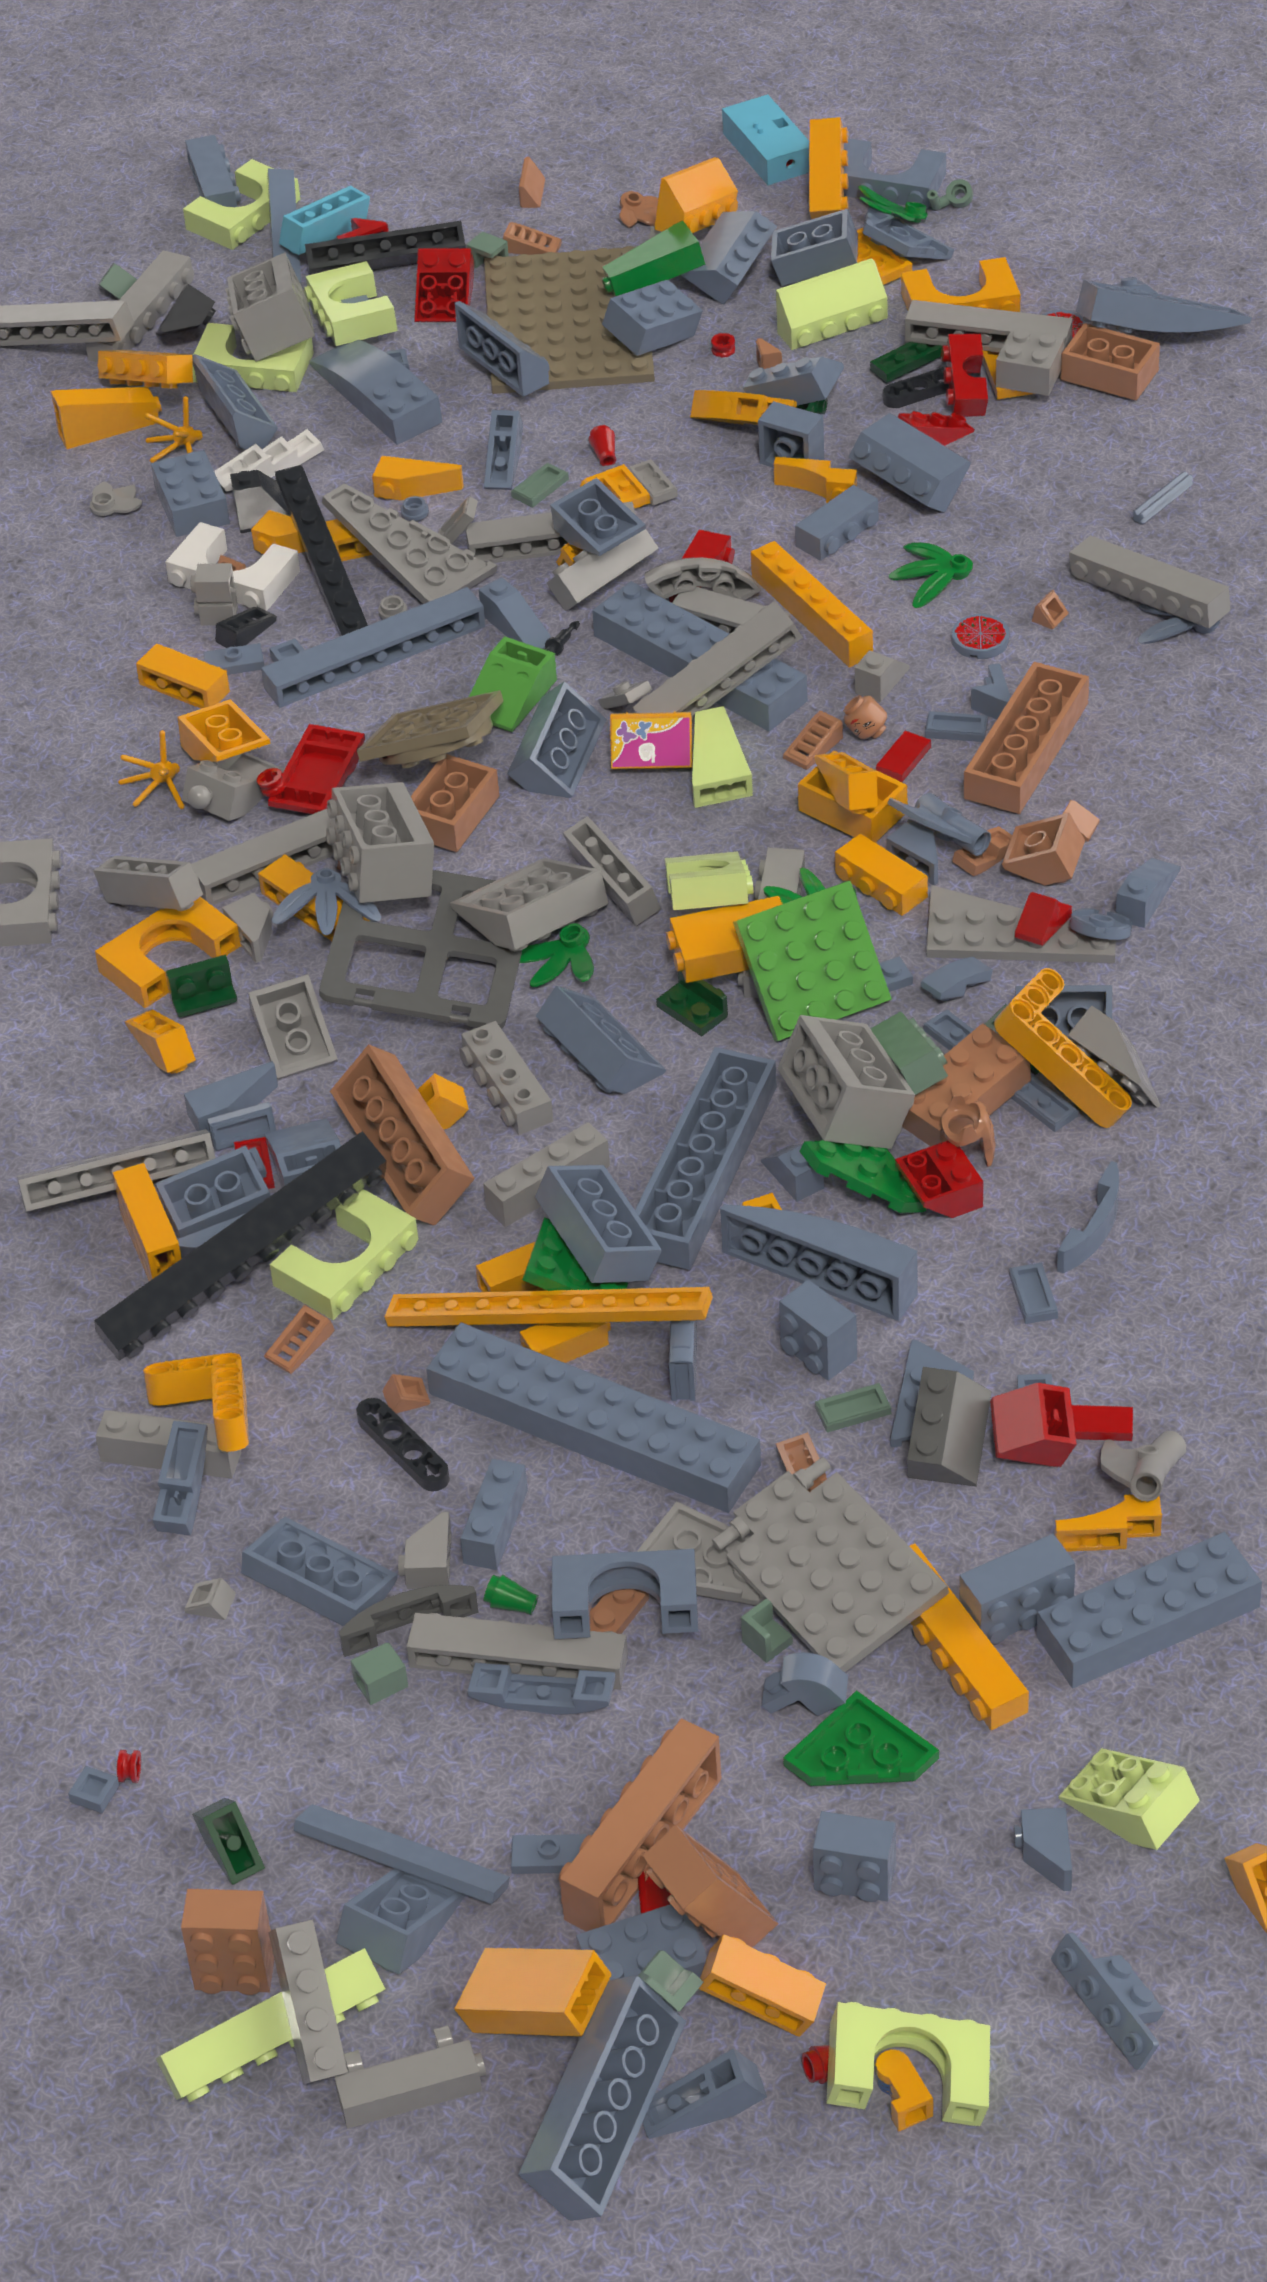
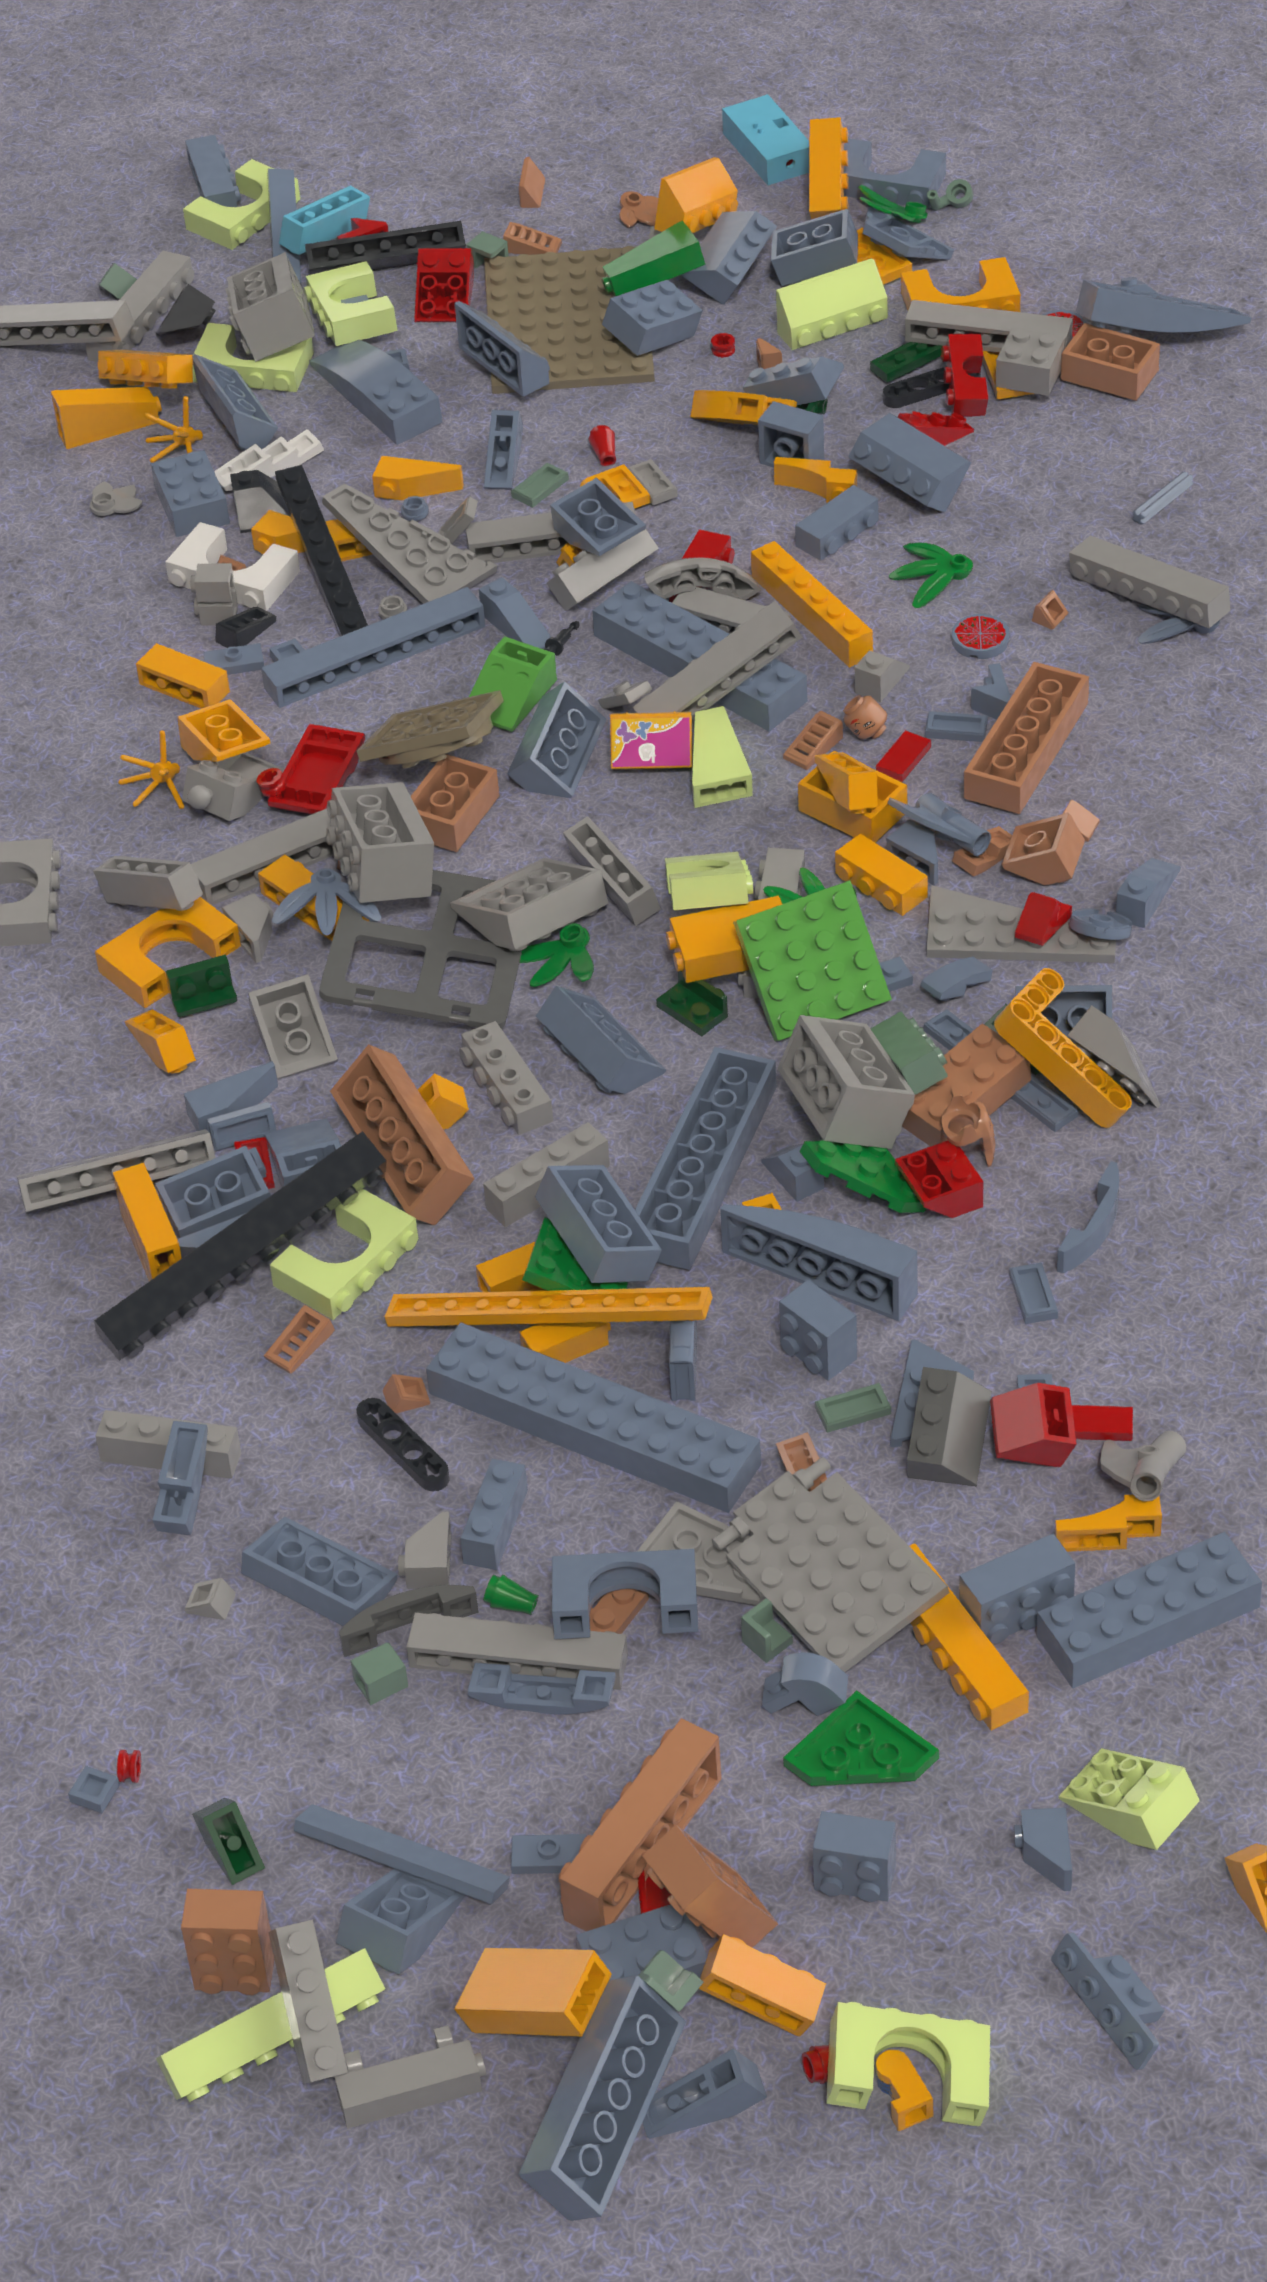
(202, 1378): light orange beam -> none

